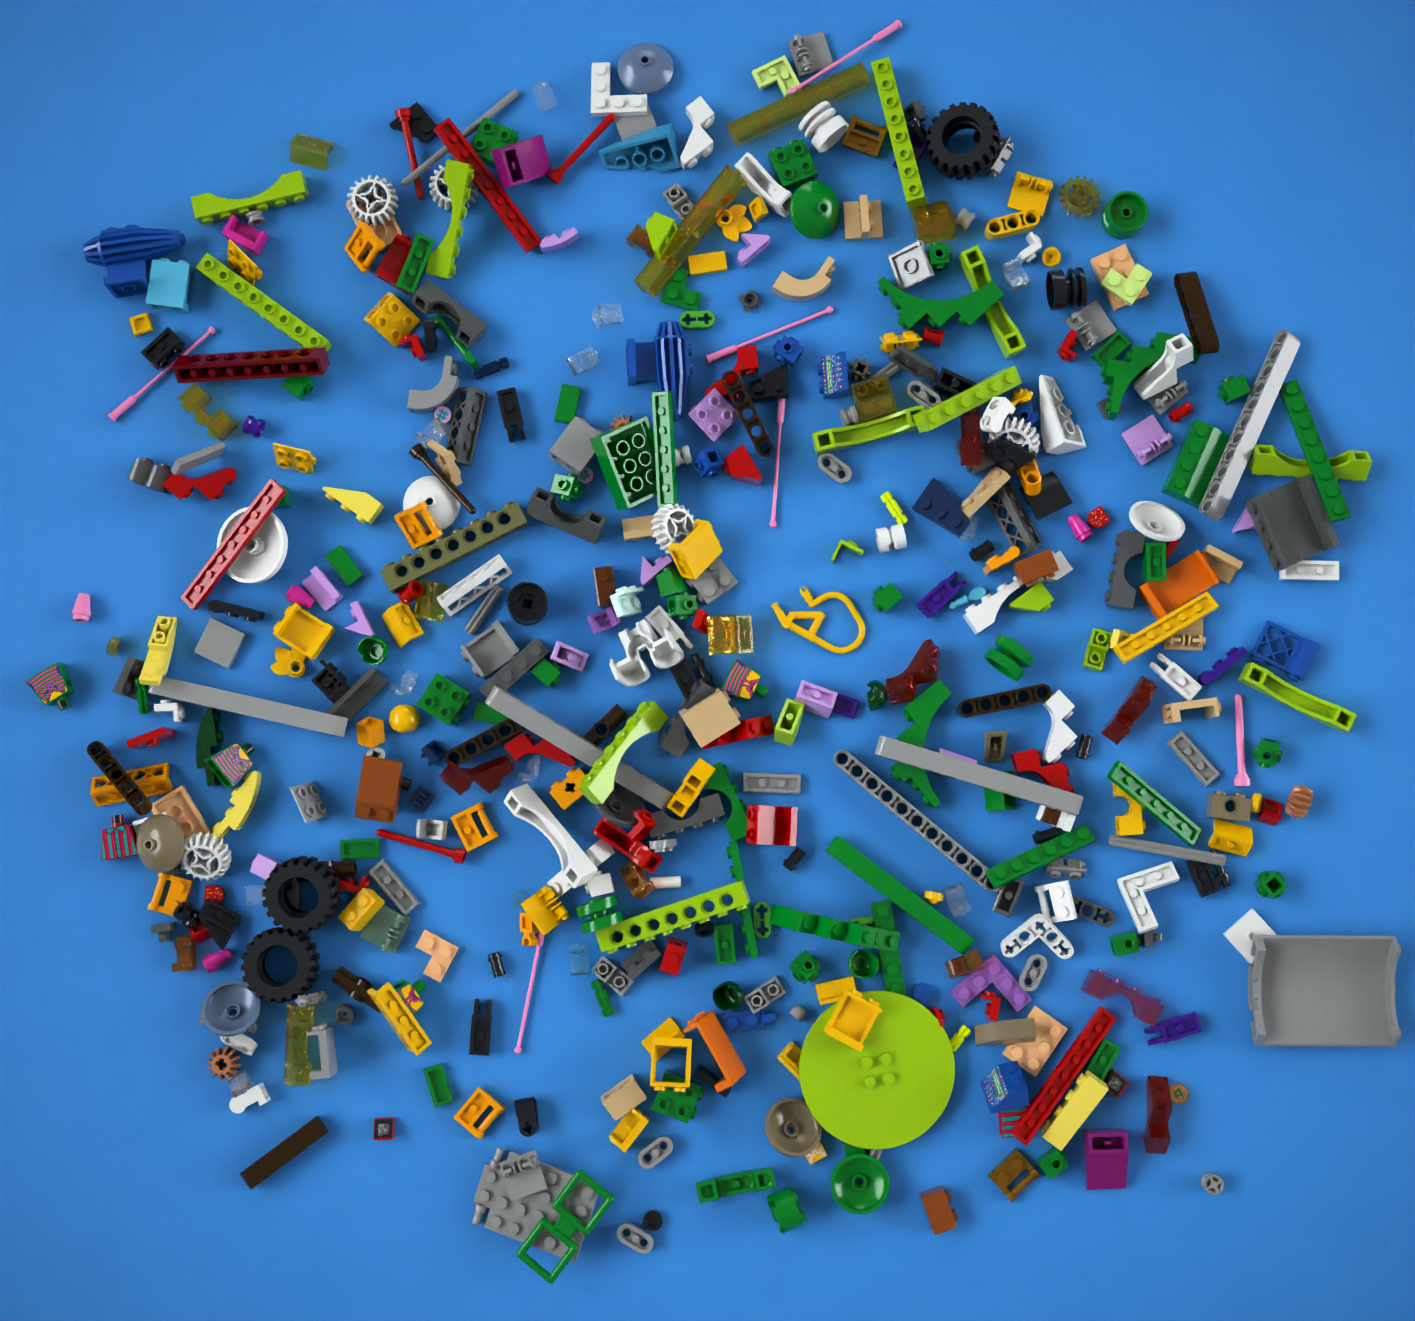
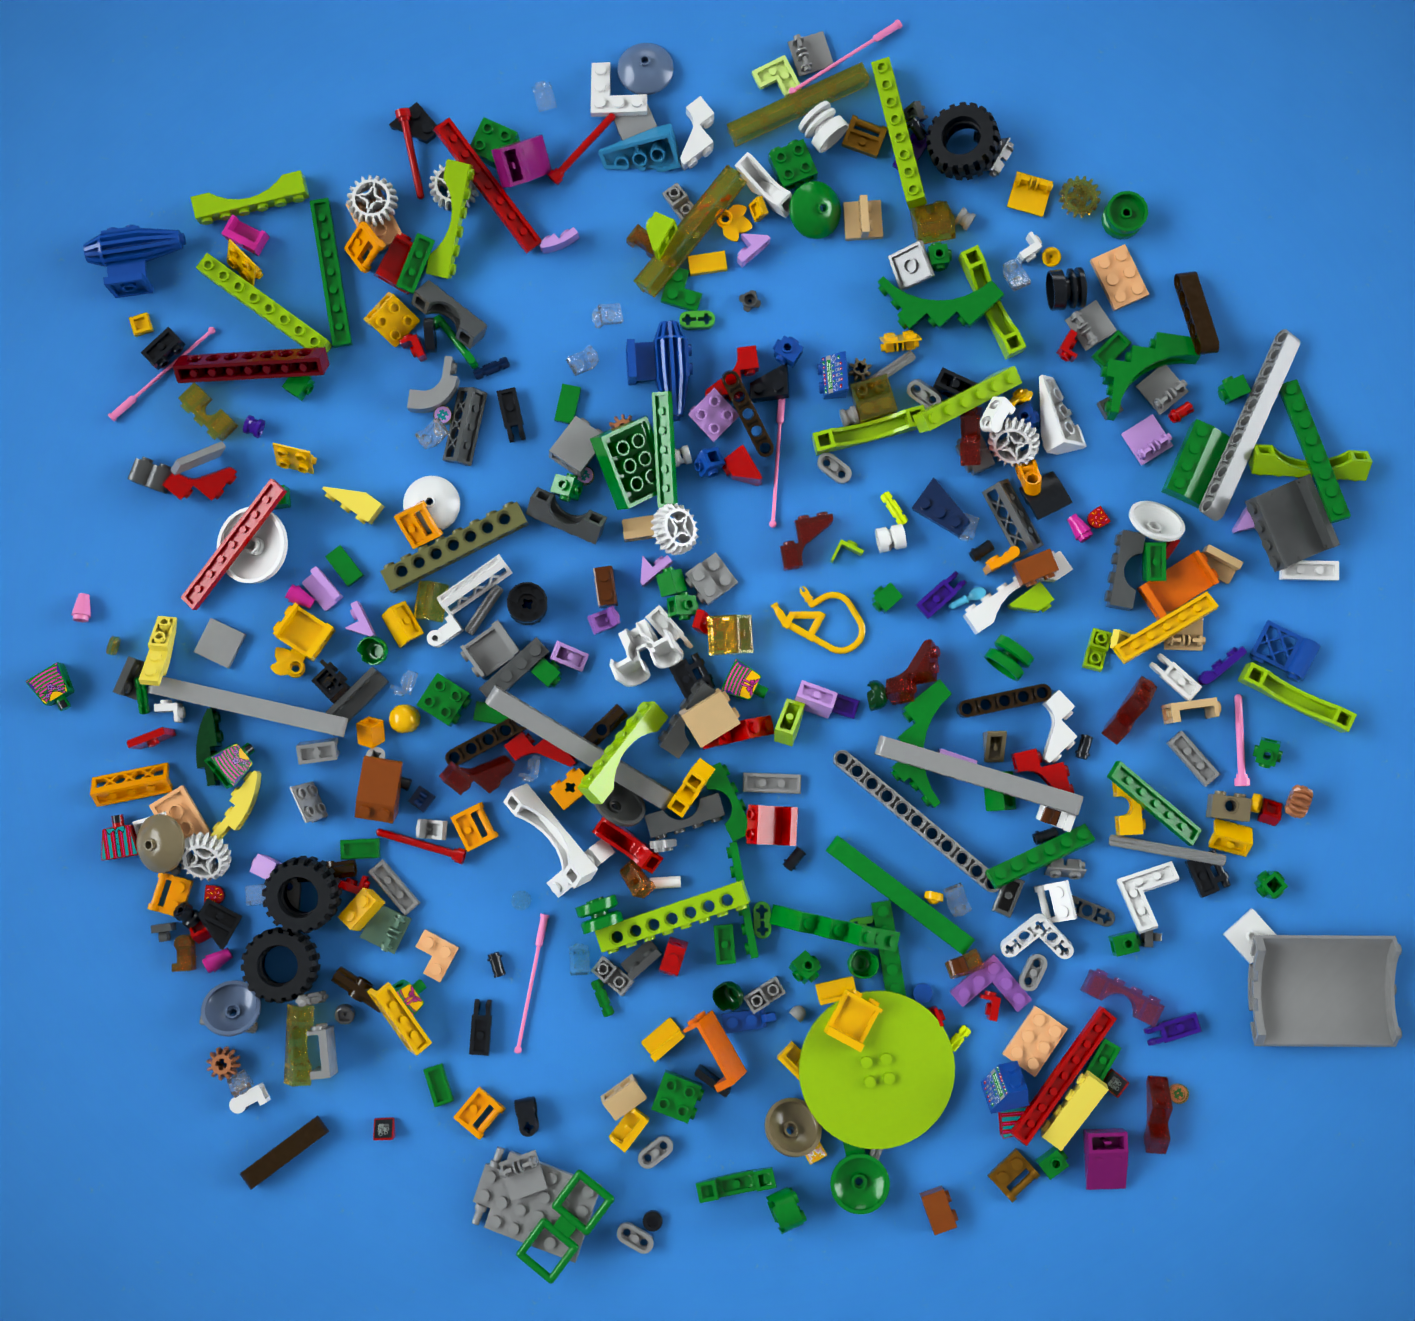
(123, 784): dark brown beam -> none
(169, 285): medium azure panel -> none
(235, 610): black hinge -> none
(241, 1043): white beam -> none
(255, 218): light grey bush -> none
(310, 151): clear yellow panel -> none
(317, 751): none -> light grey hinge
(331, 272): none -> green plate
(413, 590): red bush -> none
(418, 452): dark brown piece -> none
(433, 751): dark blue tile -> none
(445, 633): none -> white leg
(446, 462): tan wing -> none
(467, 132): light grey piece -> none
(529, 929): light orange plate -> none
(545, 910): yellow hinge -> none
(600, 884): white brick -> none
(626, 602): light aqua bracket -> none
(643, 827): red bracket -> none
(670, 1043): yellow window -> none
(696, 550): yellow panel -> none
(704, 929): black tile -> none
(732, 349): bright pink piece -> none
(804, 290): tan arch -> none
(806, 531): none -> clear red arch
(913, 363): dark grey hinge -> none
(933, 336): red bush -> none
(987, 487): tan wing -> none
(1005, 1032): dark tan slope -> none
(1008, 454): black wing -> none
(1018, 219): yellow beam -> none
(1126, 288): yellowish green plate -> none
(1163, 373): white arch -> none
(1215, 1187): light grey wheel -> none

